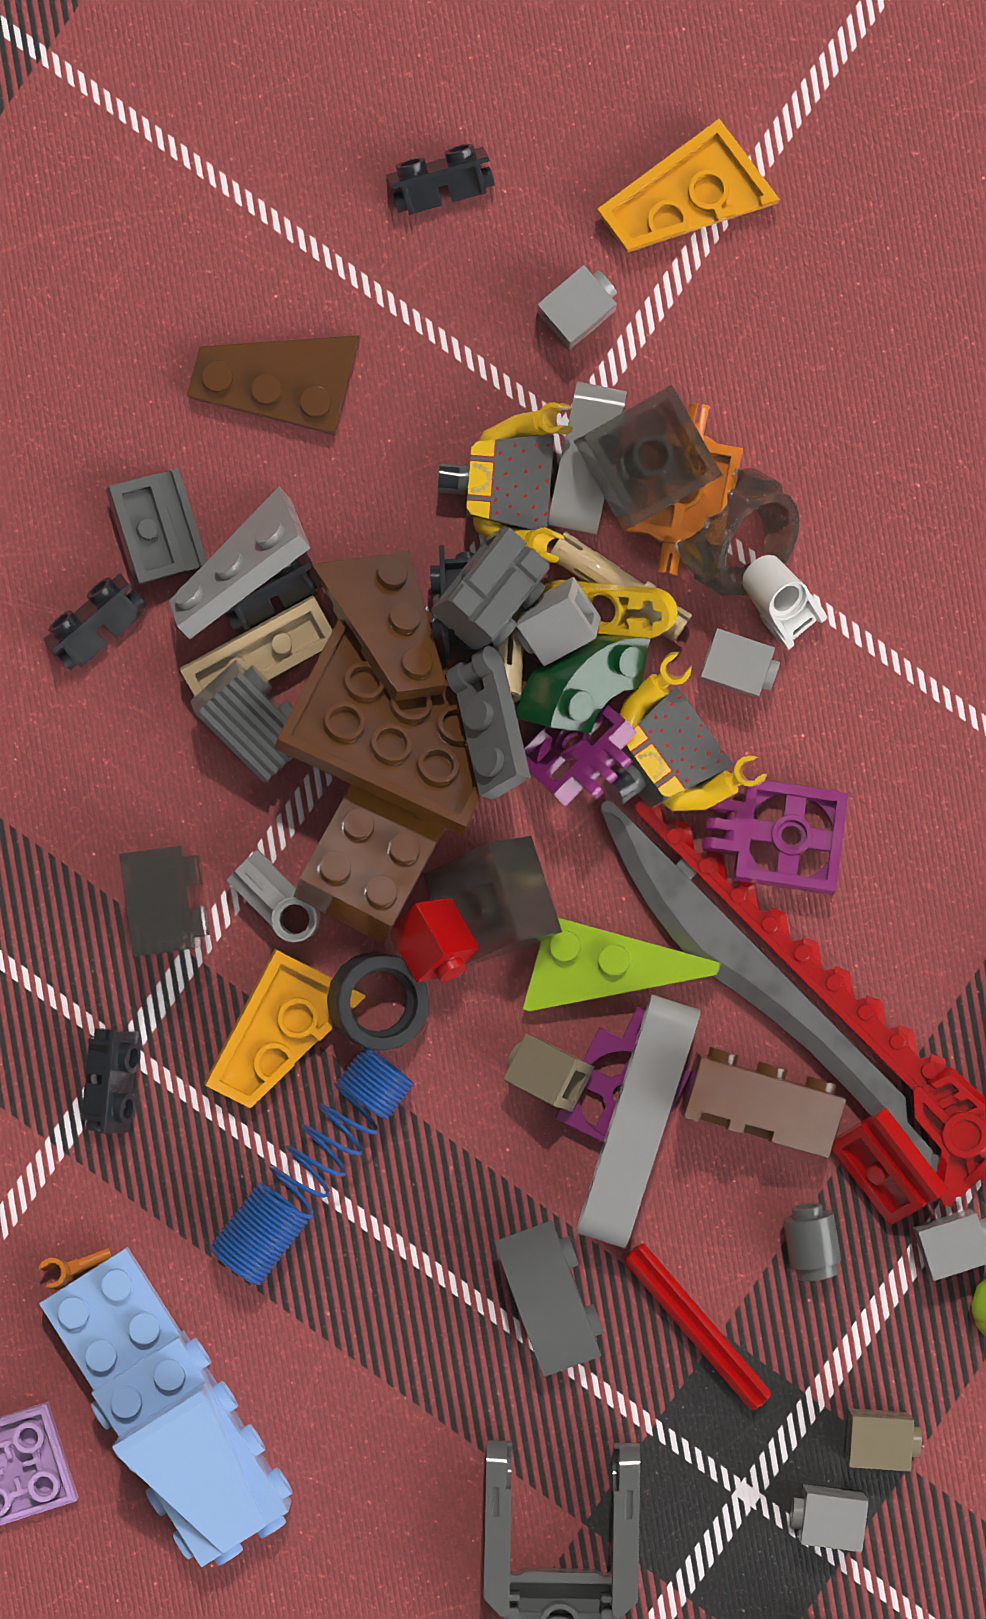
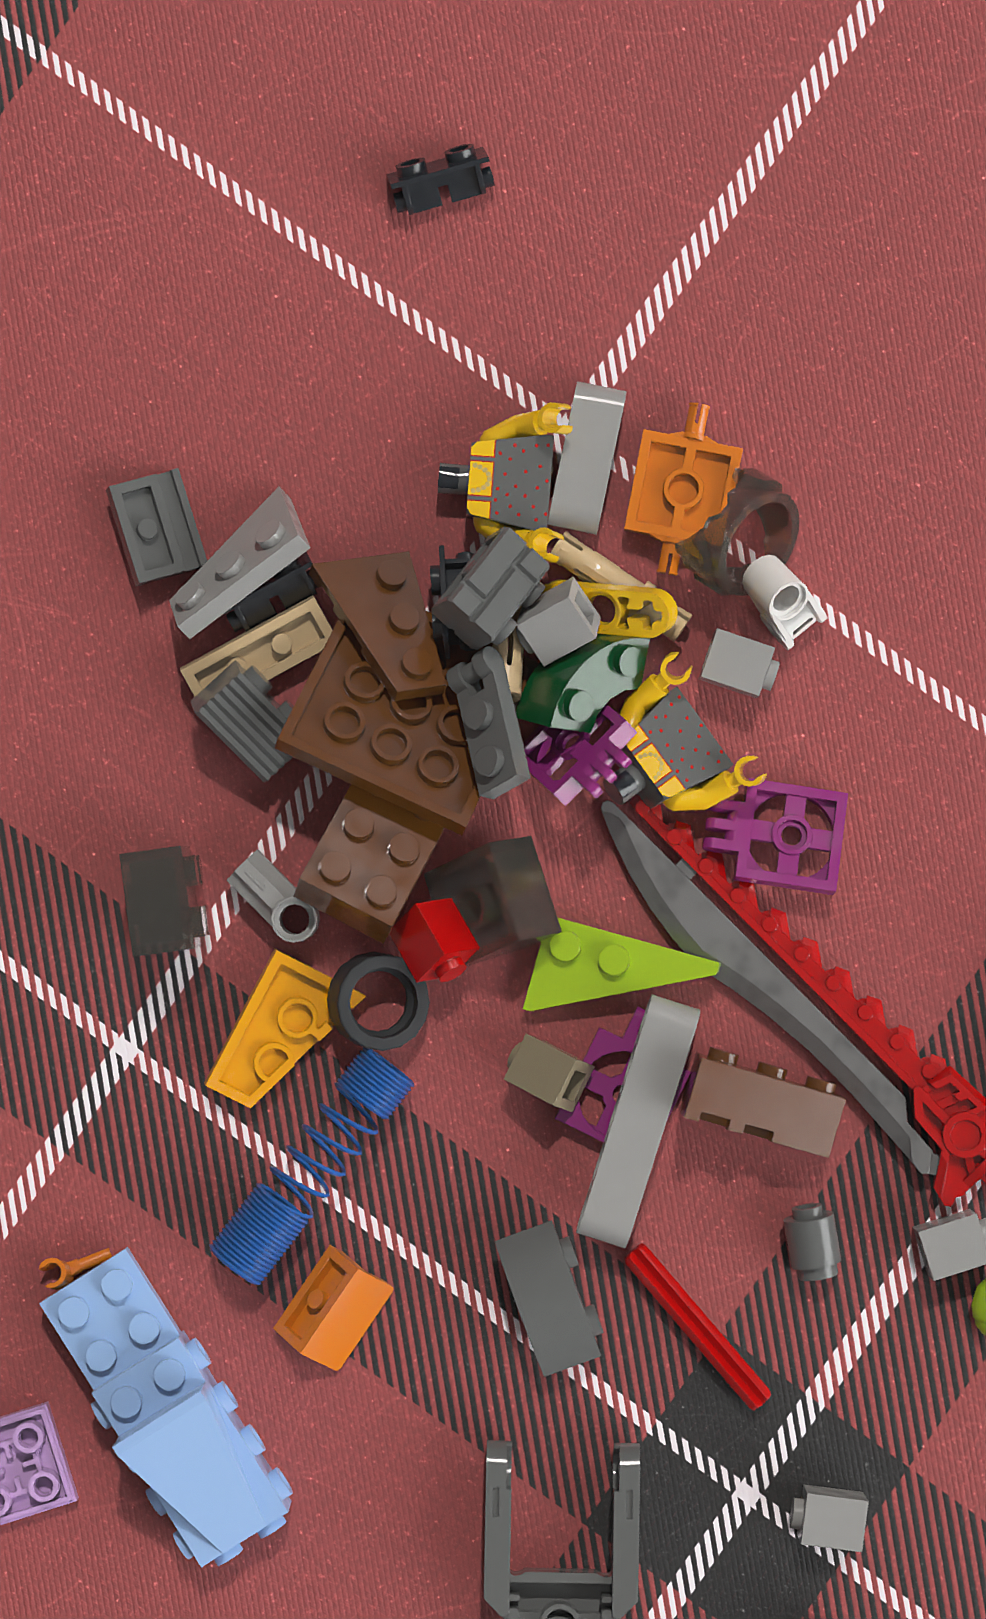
(105, 606): black hinge -> none
(111, 1104): black hinge -> none
(278, 380): reddish brown wing -> none
(332, 1309): none -> orange panel
(578, 305): light grey brick -> none
(648, 458): clear smoke brick -> none
(688, 190): light orange wing -> none
(881, 1439): dark tan brick -> none
(888, 1166): red plate -> none

